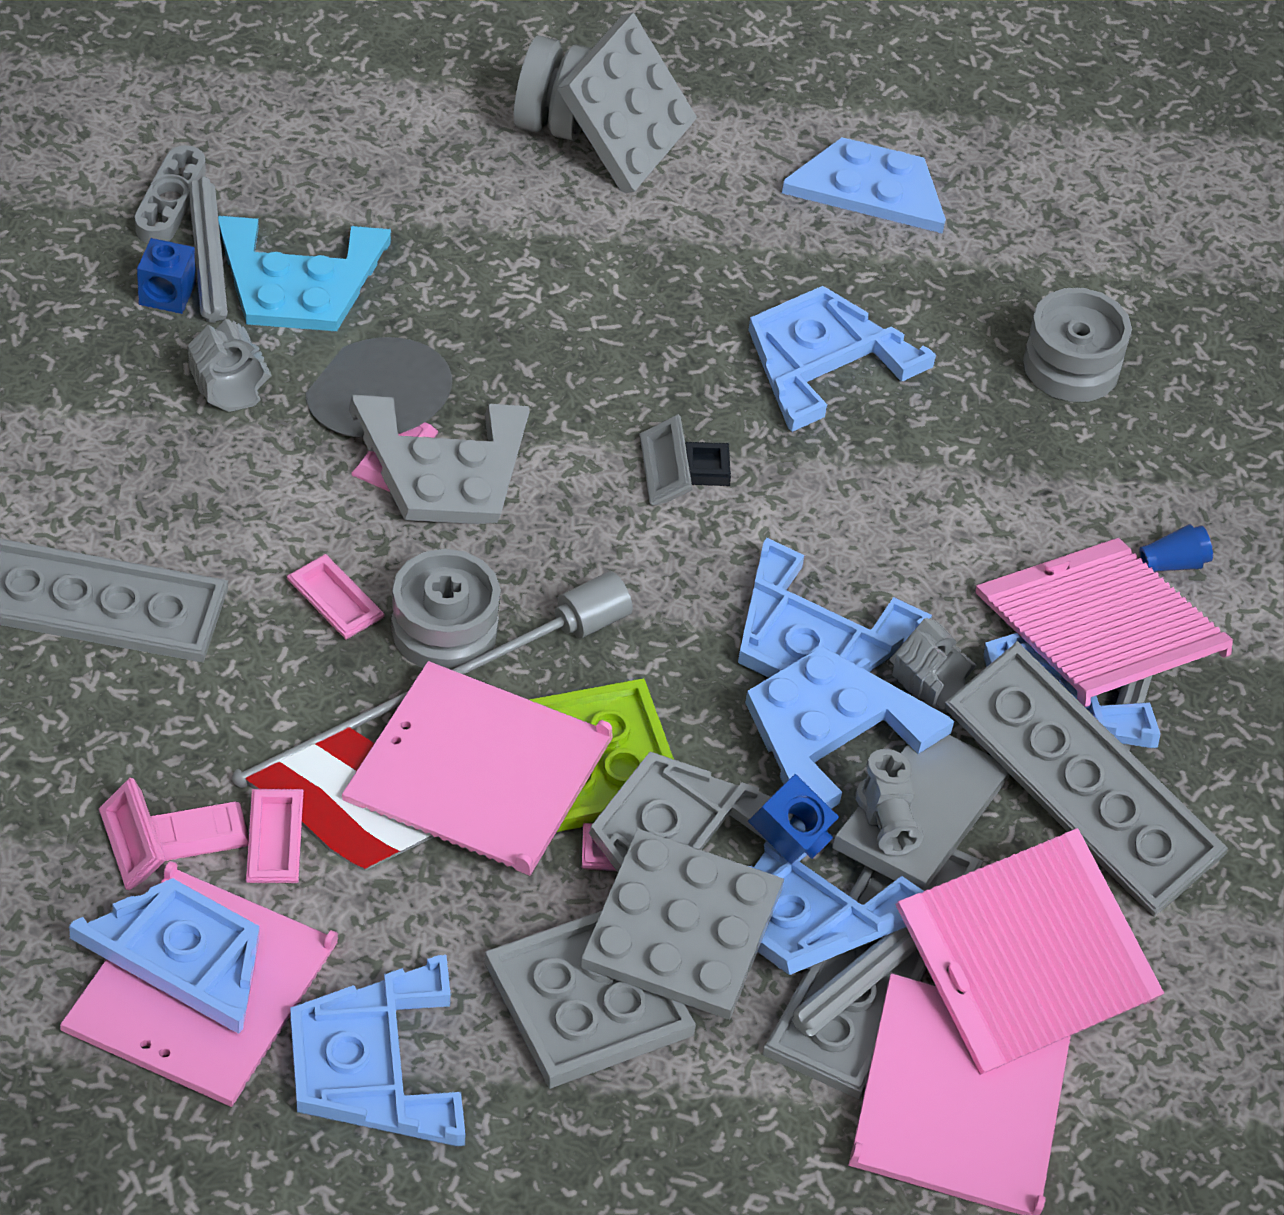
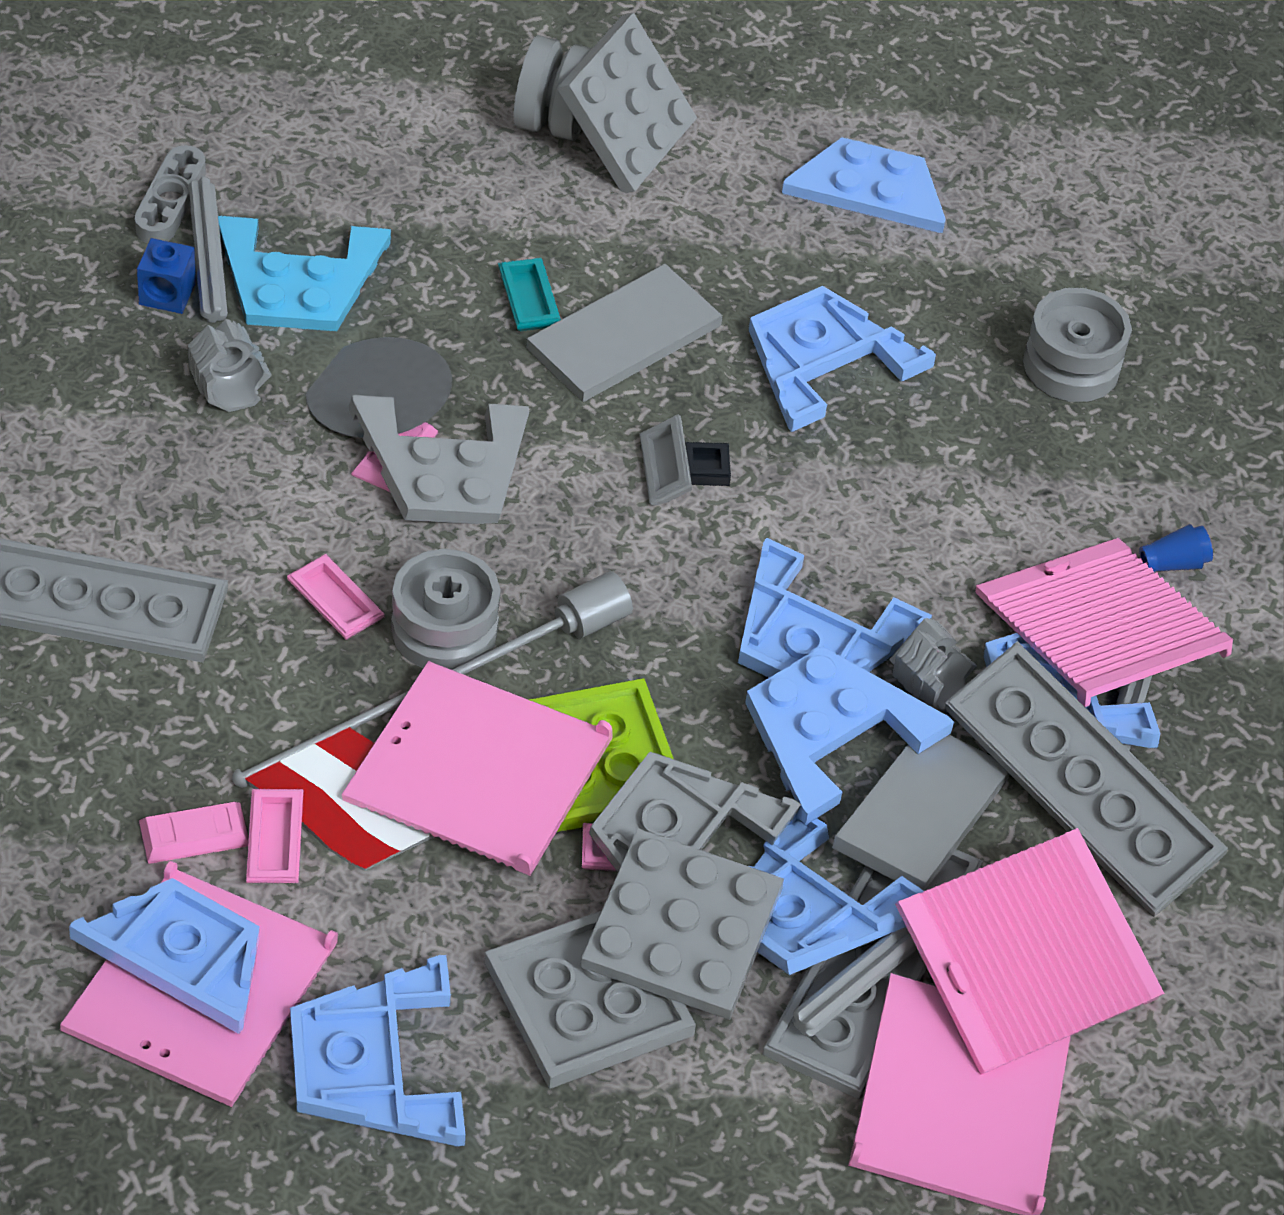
(131, 834): bright pink tile -> none
(529, 294): none -> teal tile
(623, 332): none -> light grey tile
(774, 825): blue brick -> none
(887, 802): light grey connector -> none

